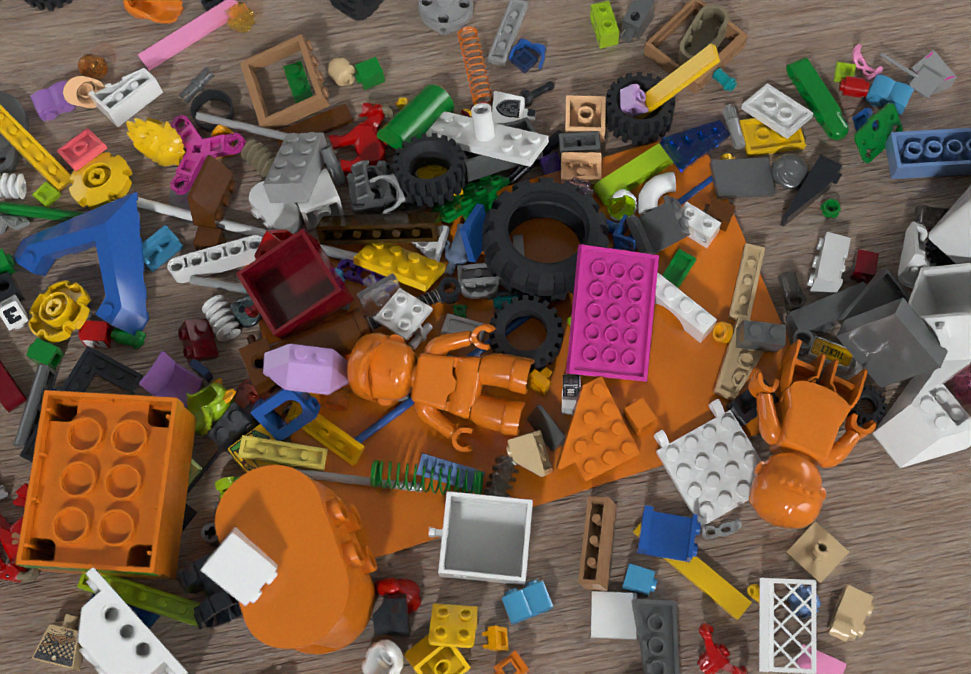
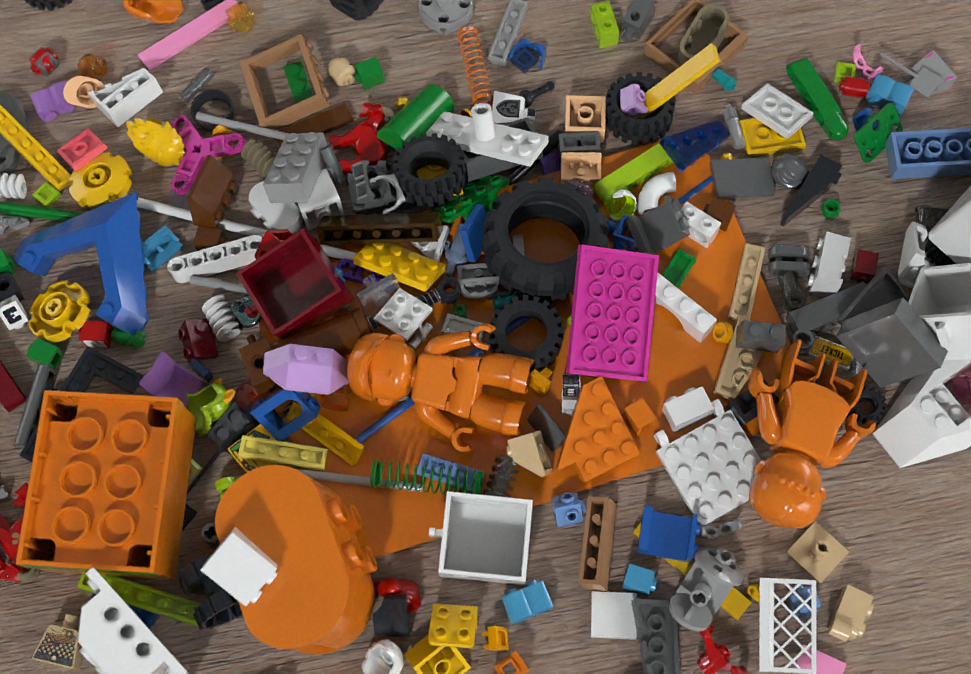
(43, 62): none -> red head
(568, 509): none -> medium blue brick
(687, 408): none -> white piece
(705, 587): none -> light grey piece
(788, 259): none -> dark grey brick

